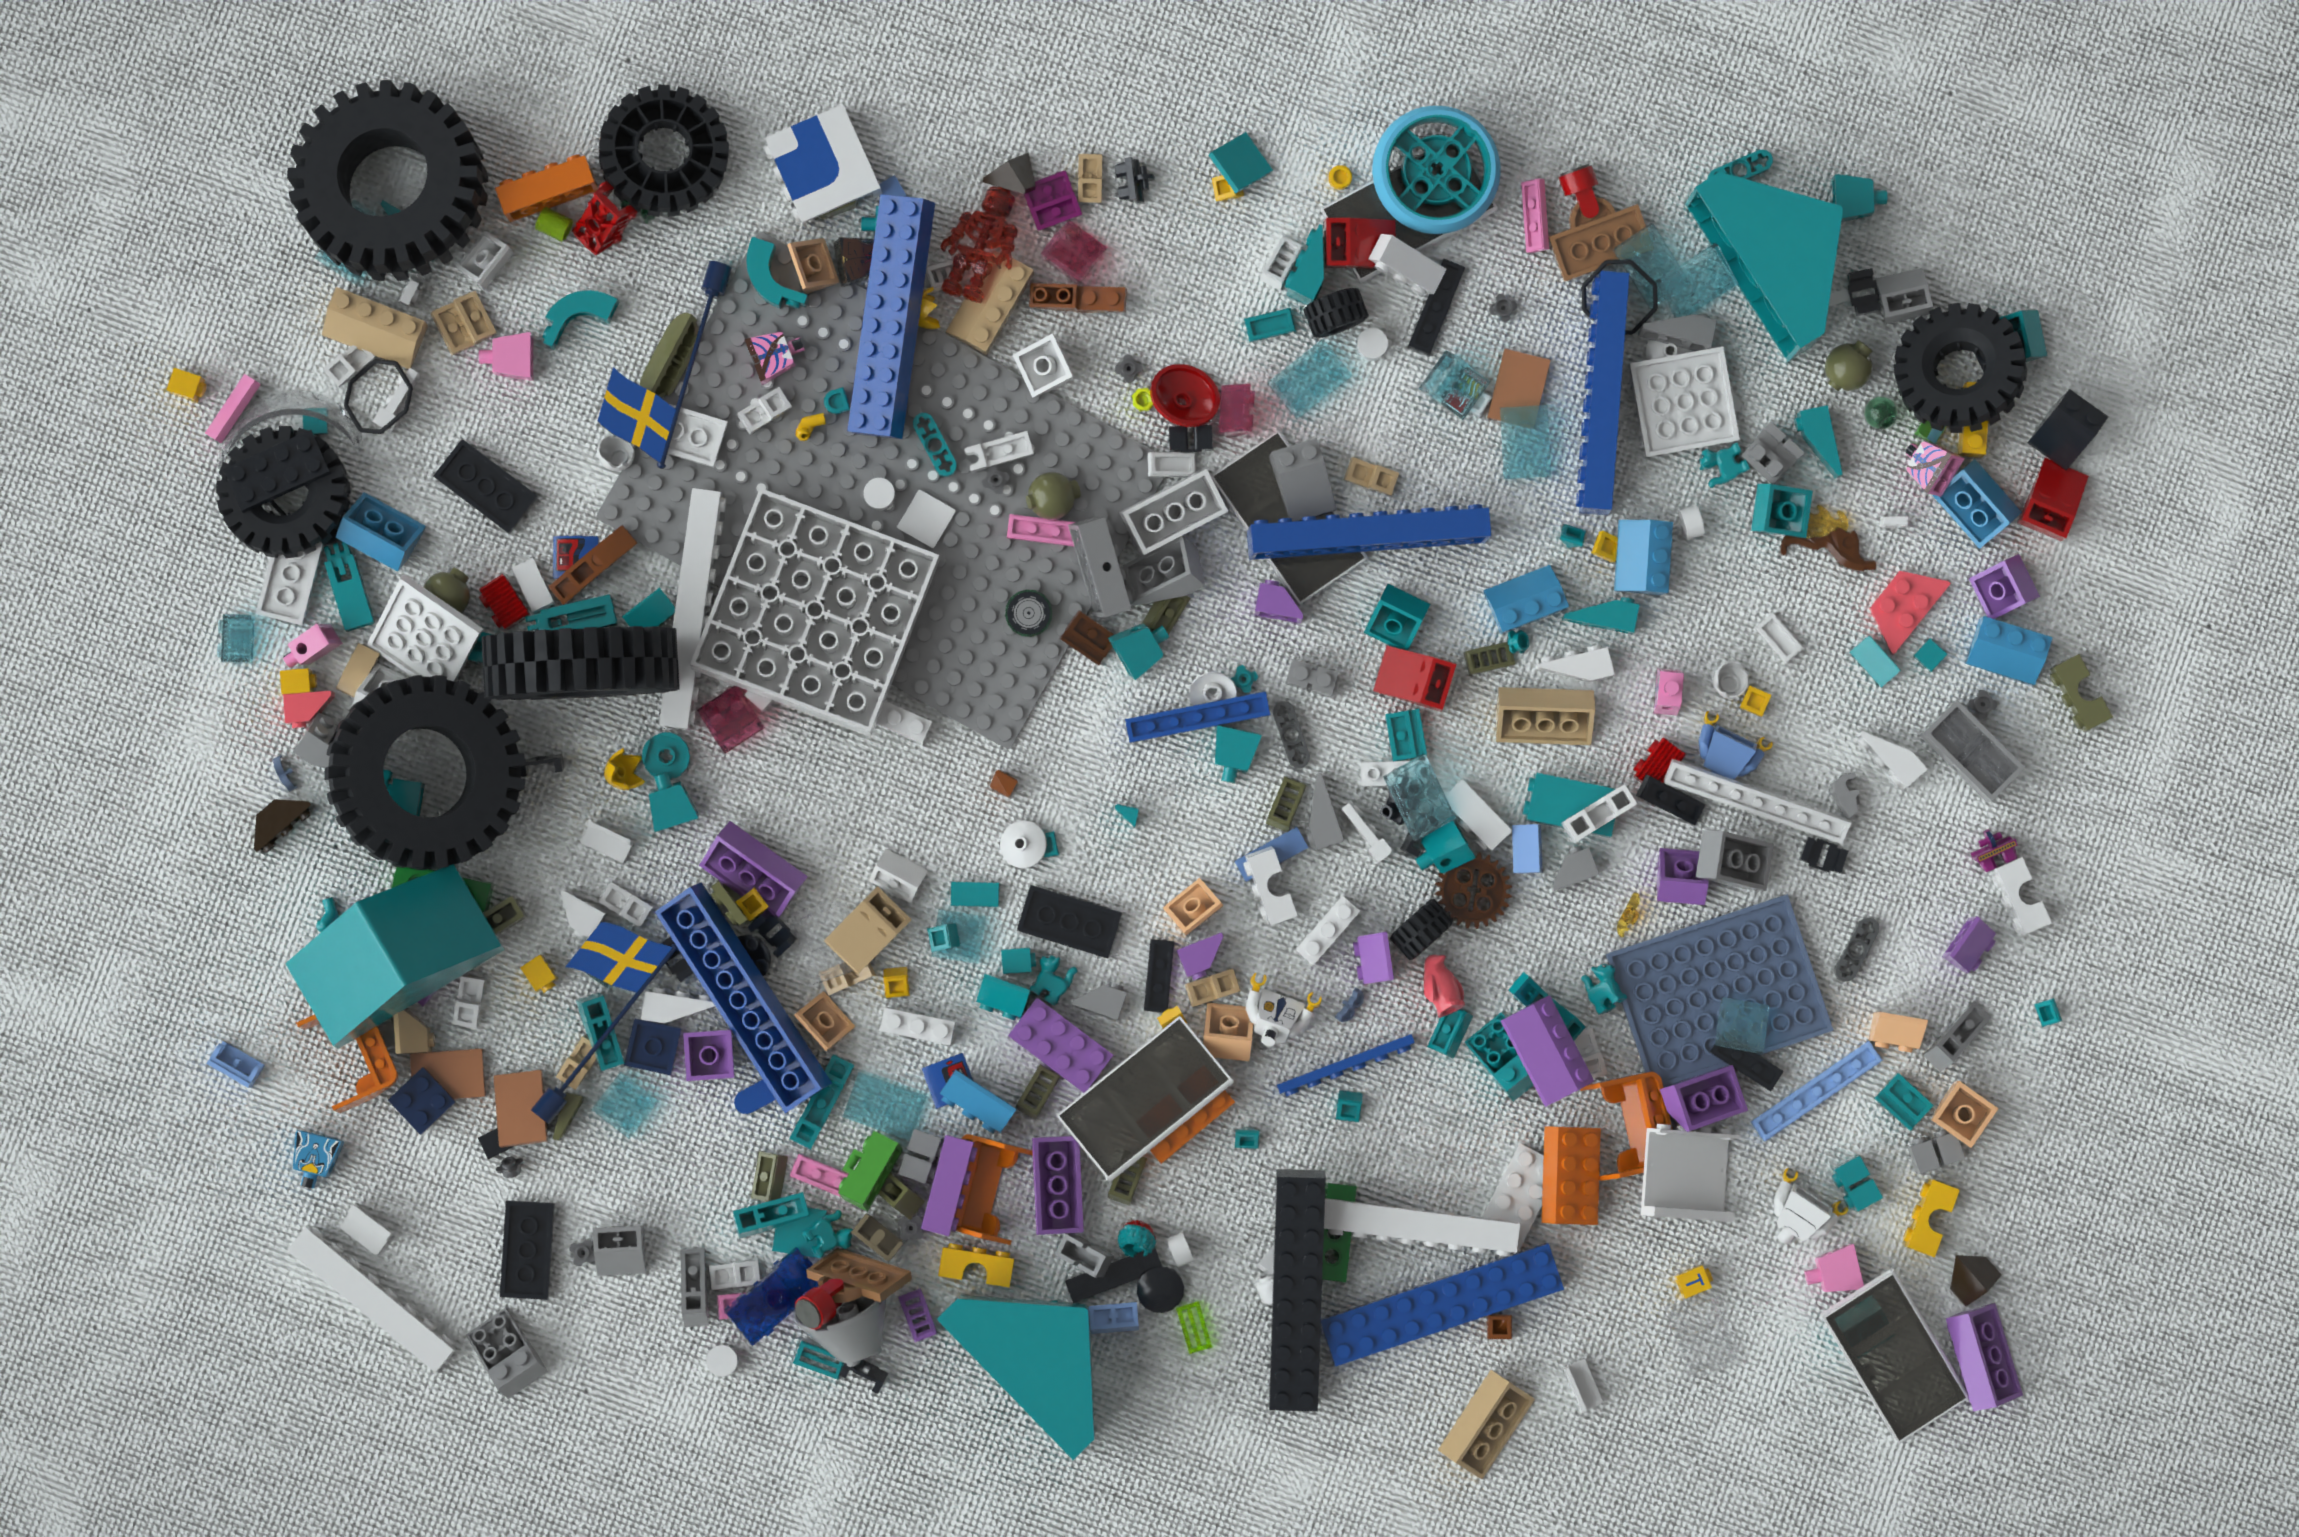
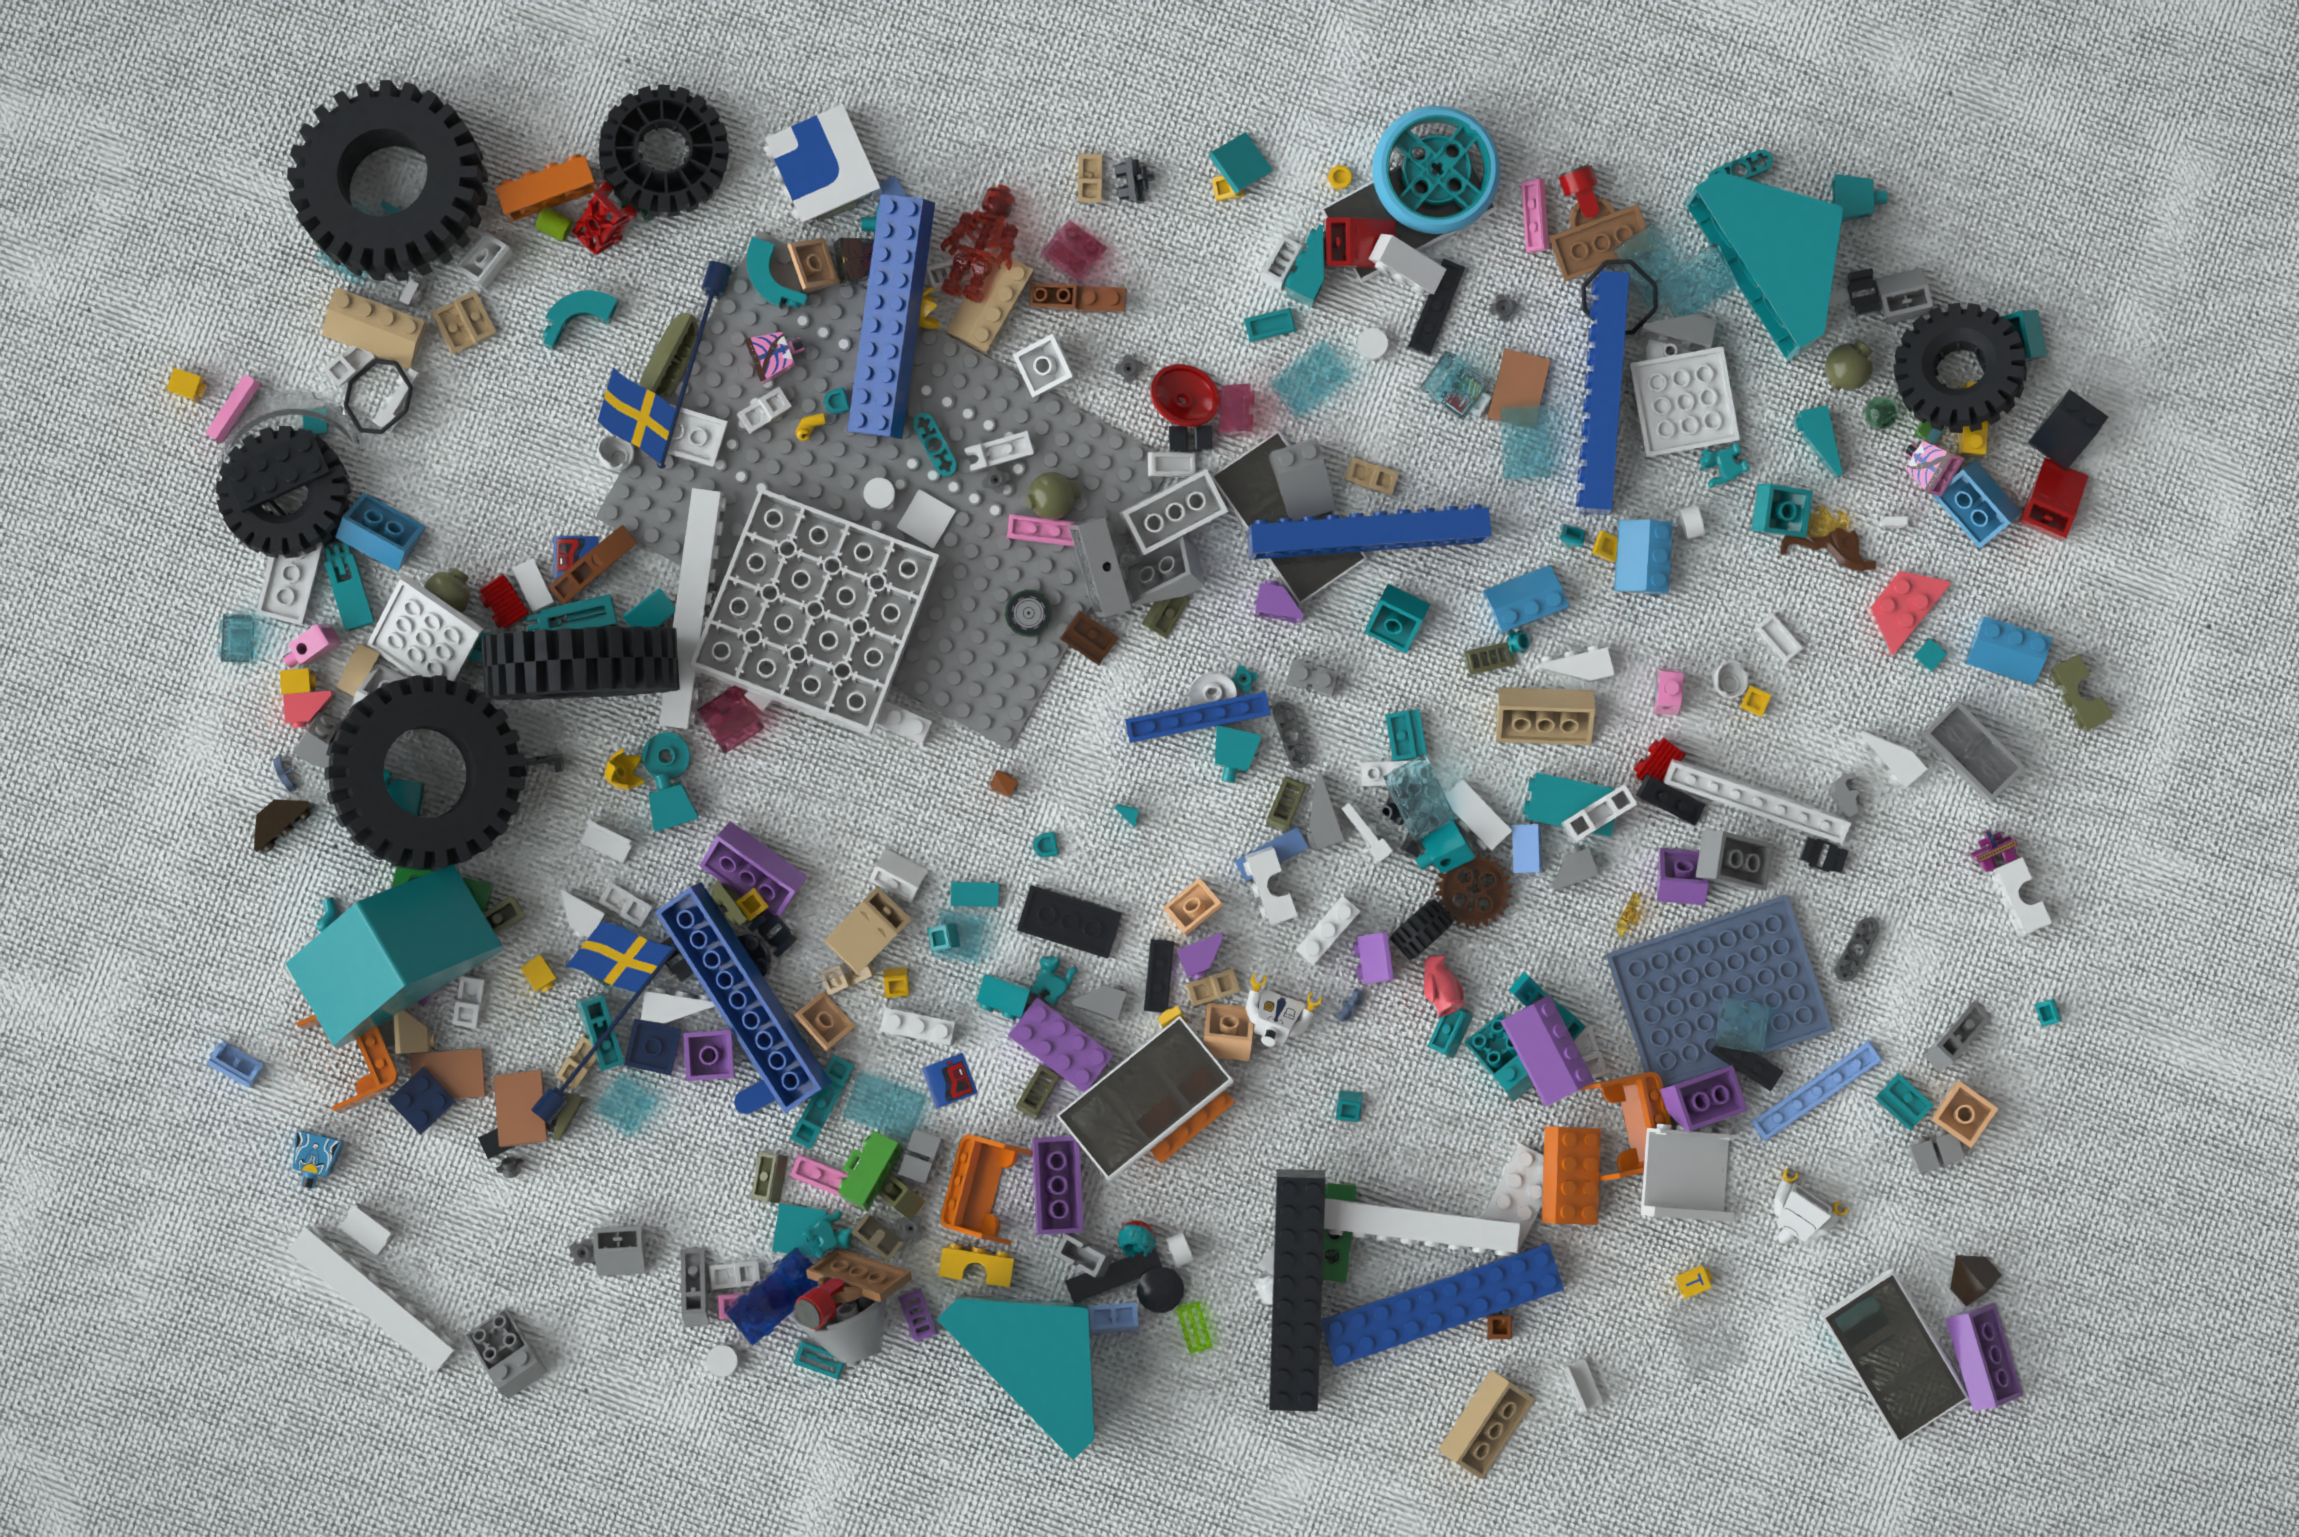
(485, 486): black plate -> none
(511, 356): bright pink torso -> none
(527, 1250): black plate -> none
(769, 1215): teal slope -> none
(874, 1374): black piece -> none
(948, 1185): medium lavender slope -> none
(977, 1102): dark azure slope -> none
(1013, 175): dark brown slope -> none
(1017, 961): teal brick -> none
(1033, 848): white dish -> none
(1052, 201): magenta slope -> none
(1122, 1198): olive slope -> none
(1139, 648): teal torso -> none
(1142, 399): neon yellow tile -> none
(1247, 1138): teal slope -> none
(1336, 312): black tyre -> none
(1336, 1069): blue plate -> none
(1414, 678): red slope -> none
(1605, 991): teal animal -> none
(1612, 615): teal slope -> none
(1728, 752): medium blue torso -> none
(1779, 455): light grey hips -> none
(1837, 1270): bright pink torso -> none
(1850, 1173): teal piece -> none
(1875, 661): teal slope -> none
(1897, 1030): light nougat slope -> none
(1920, 1235): yellow arch -> none
(1970, 944): medium lavender slope -> none
(1975, 704): flat silver plate -> none
(2004, 587): medium lavender slope -> none

